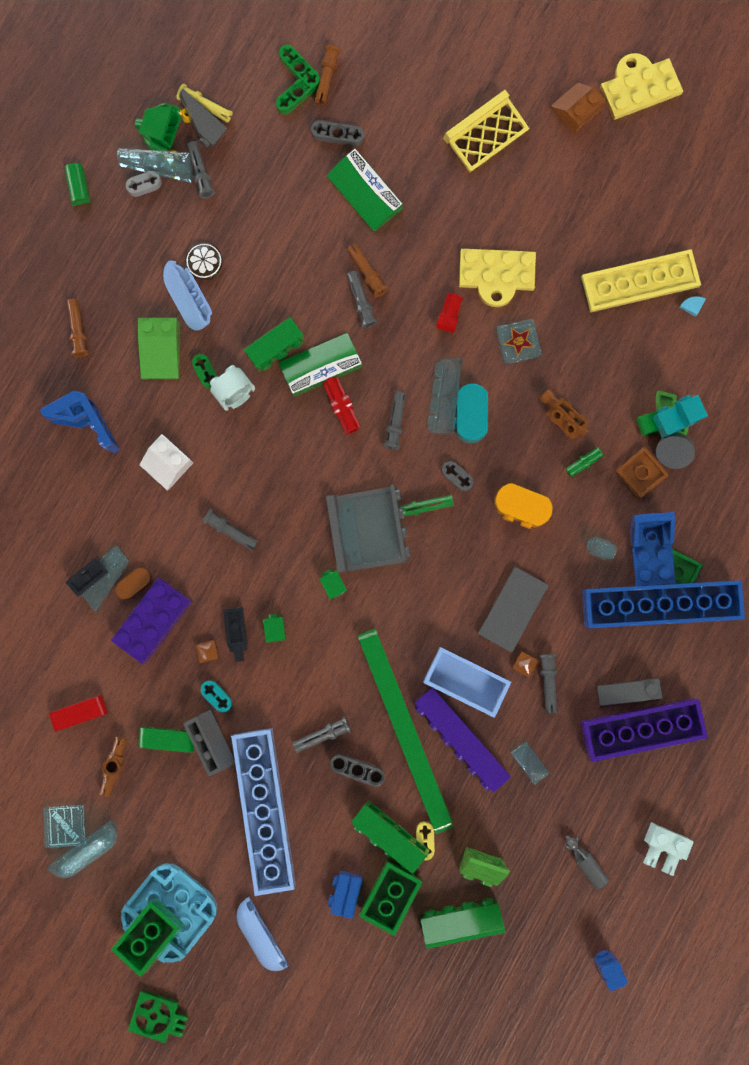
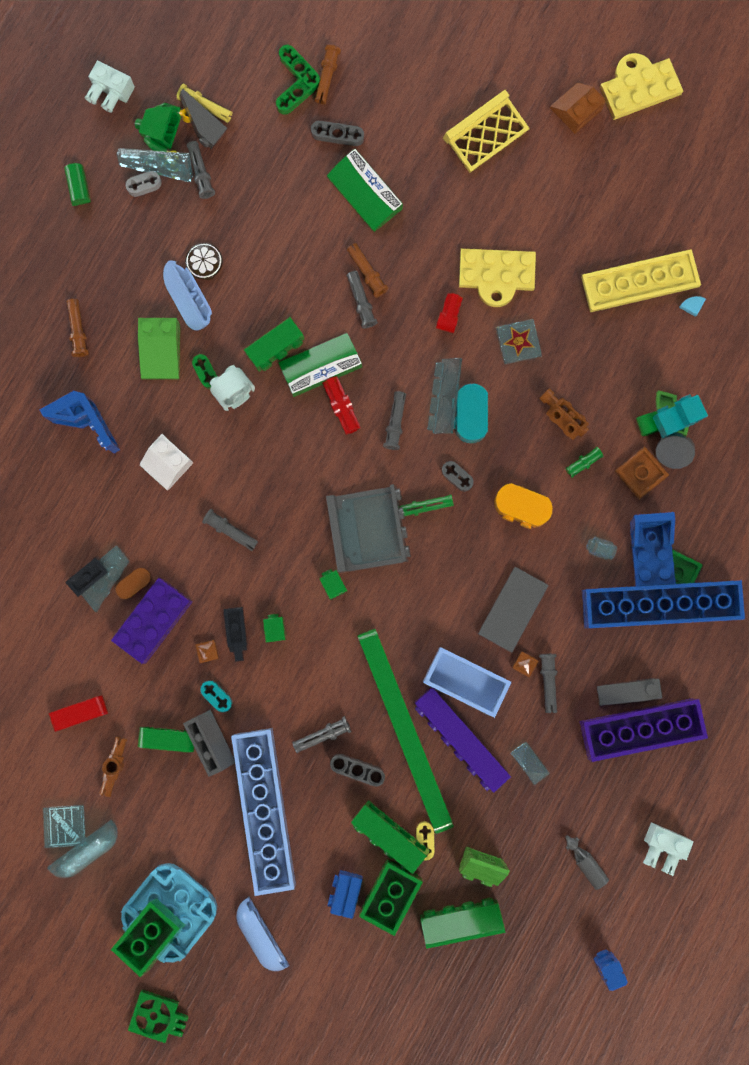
(110, 81): none -> light aqua brick

